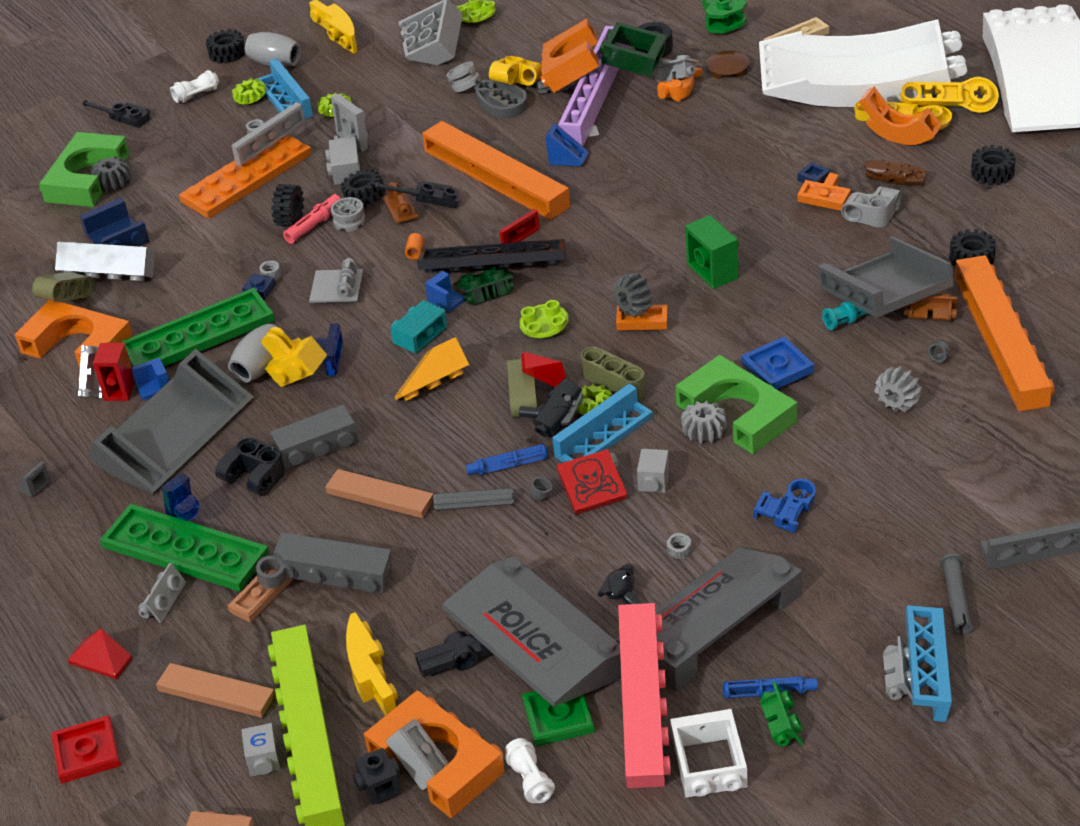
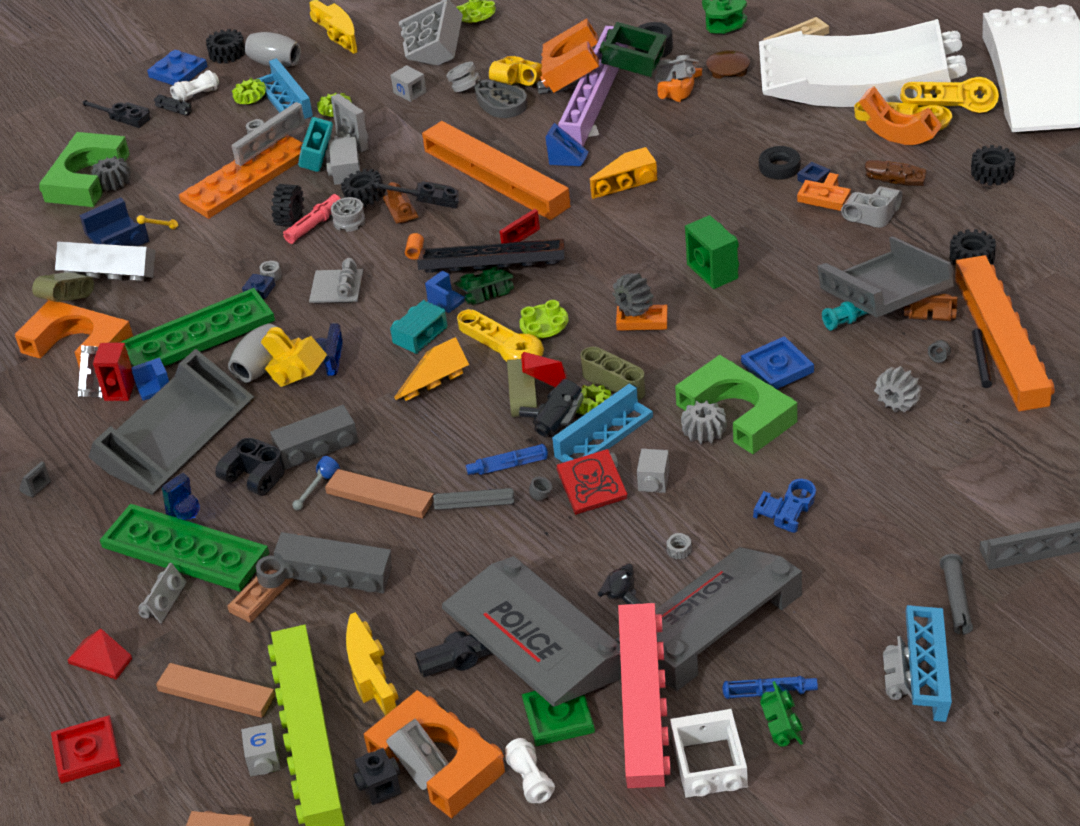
(173, 105): none -> black axle
(173, 224): none -> yellow hinge
(177, 67): none -> blue plate
(315, 144): none -> teal brick
(325, 469): none -> hinge
(408, 83): none -> light grey brick
(498, 337): none -> yellow beam
(625, 172): none -> light orange slope
(782, 171): none -> black tyre
(981, 357): none -> black bar

